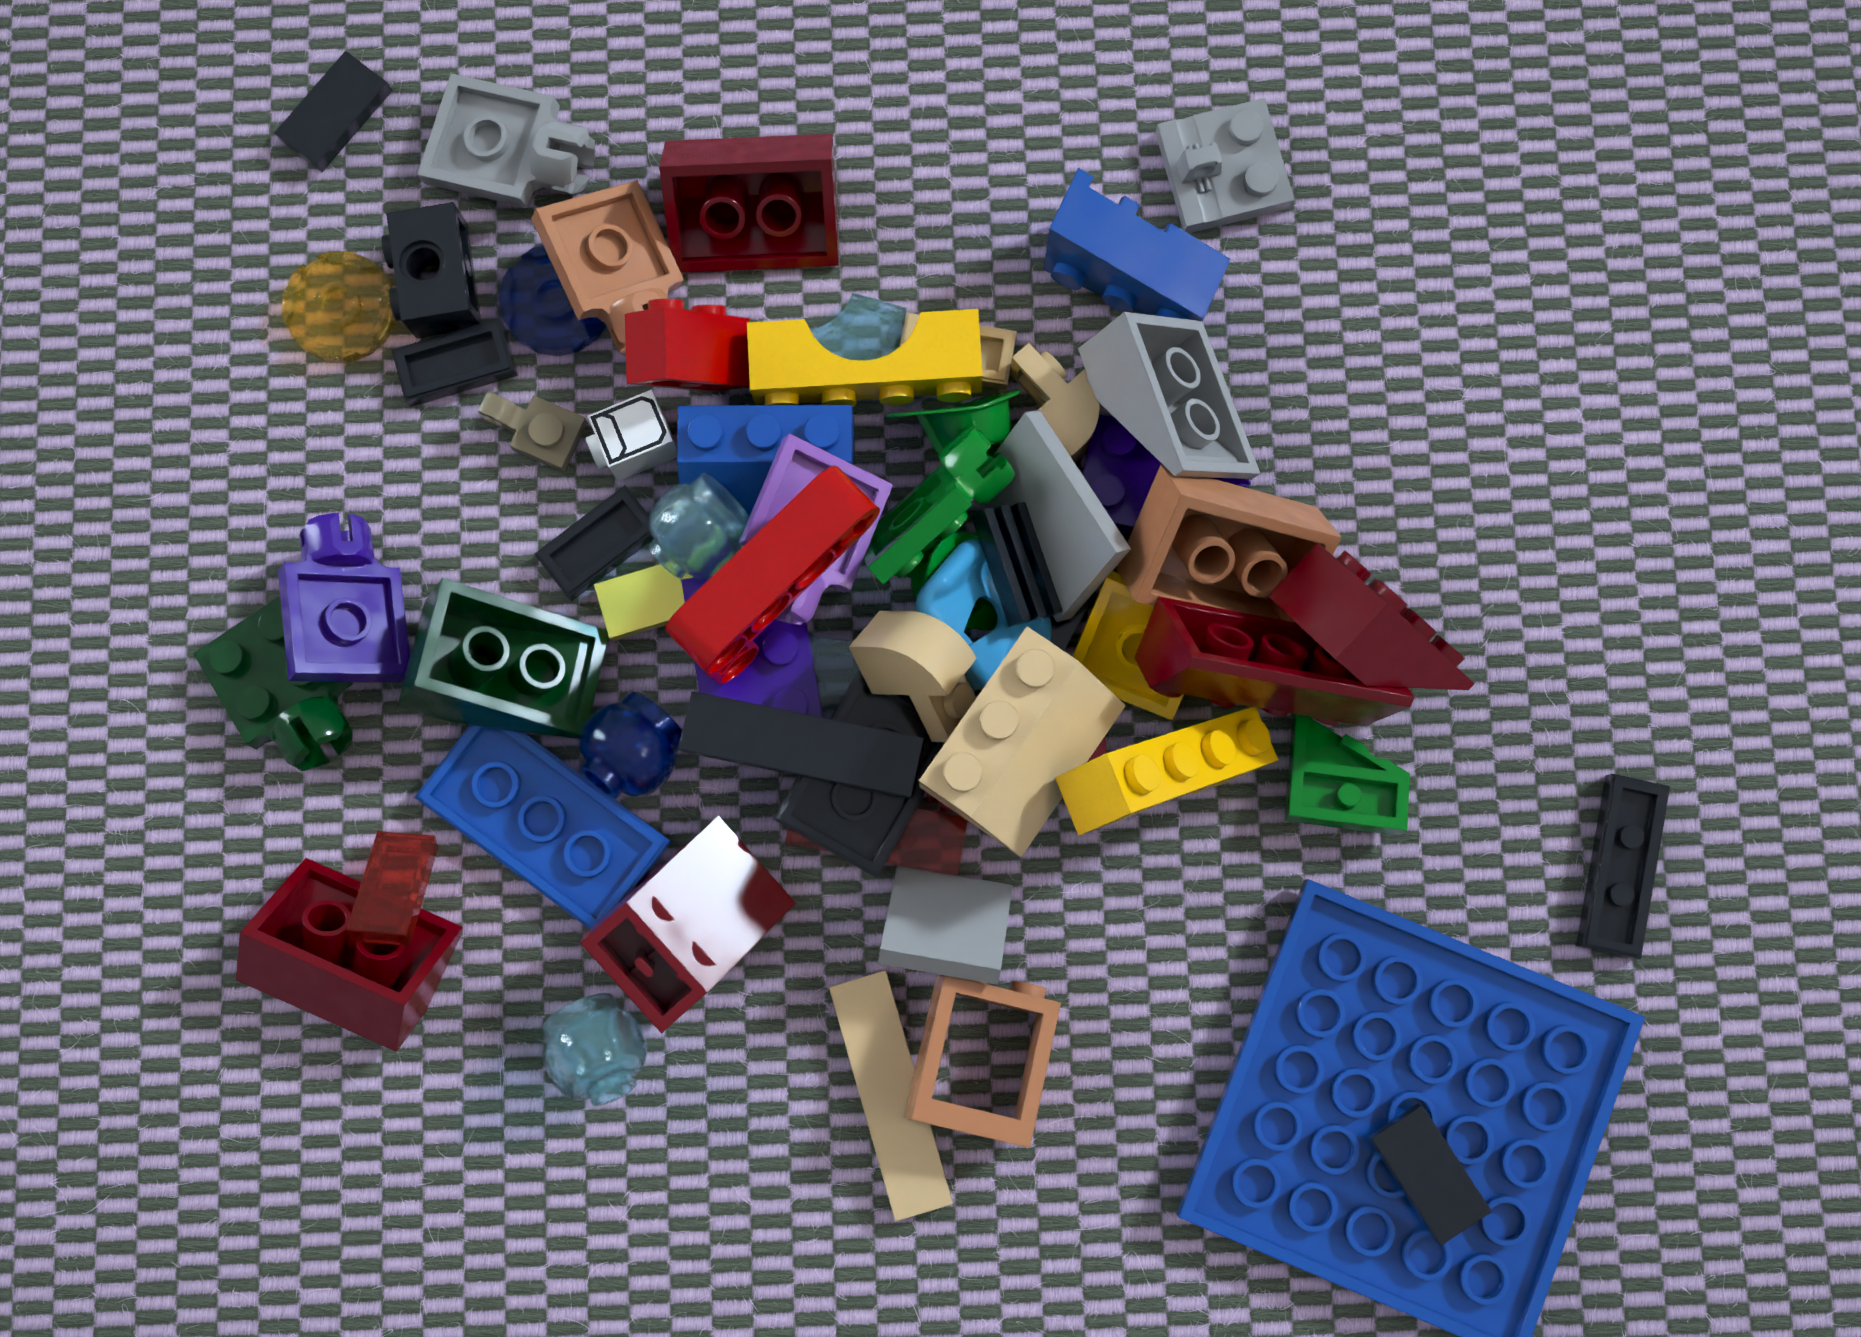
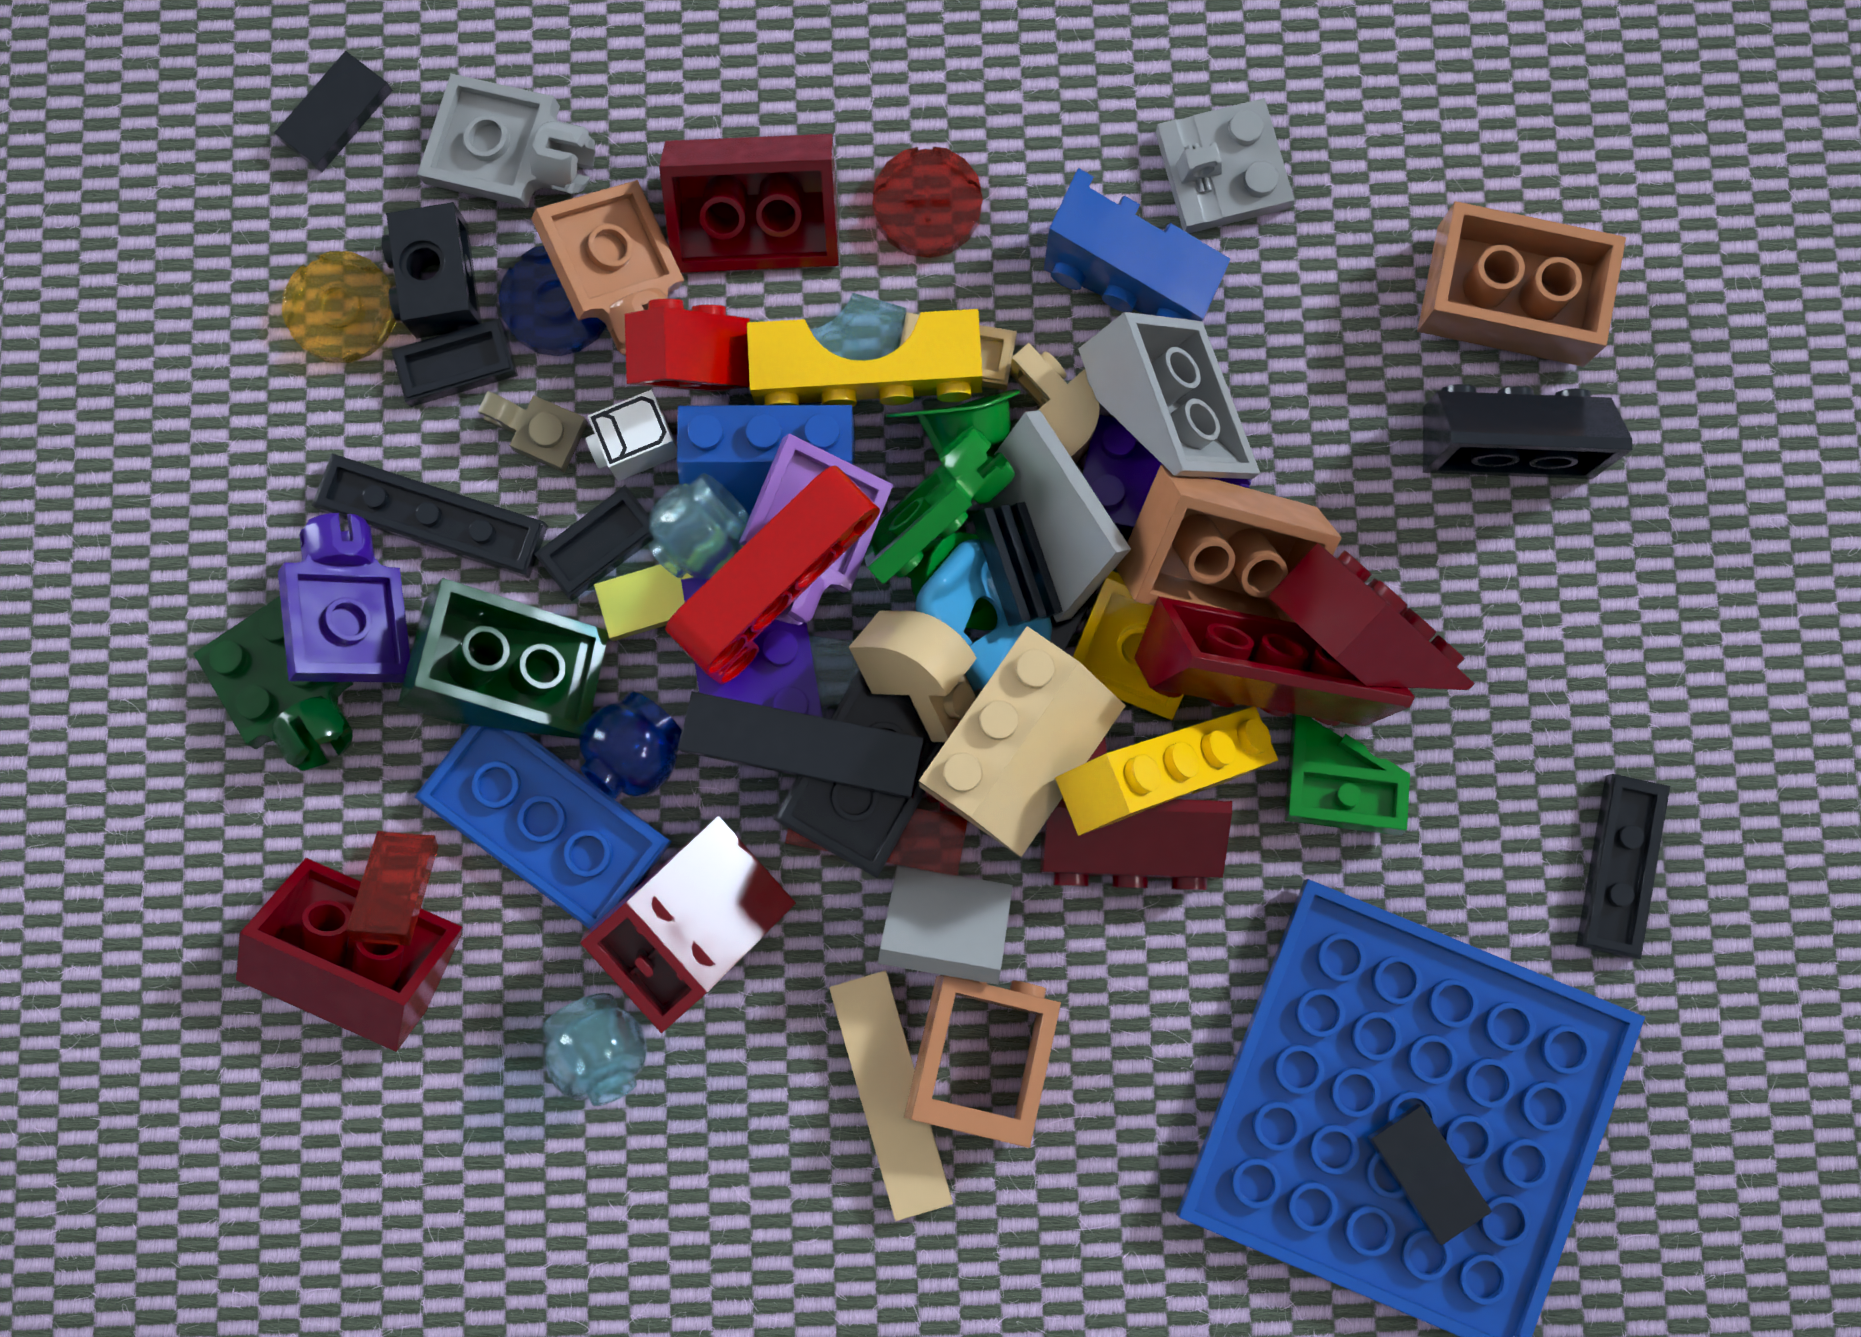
(431, 515): none -> black tile
(927, 201): none -> clear red tile
(1167, 841): none -> dark red slope
(1521, 284): none -> nougat brick
(1522, 433): none -> black slope

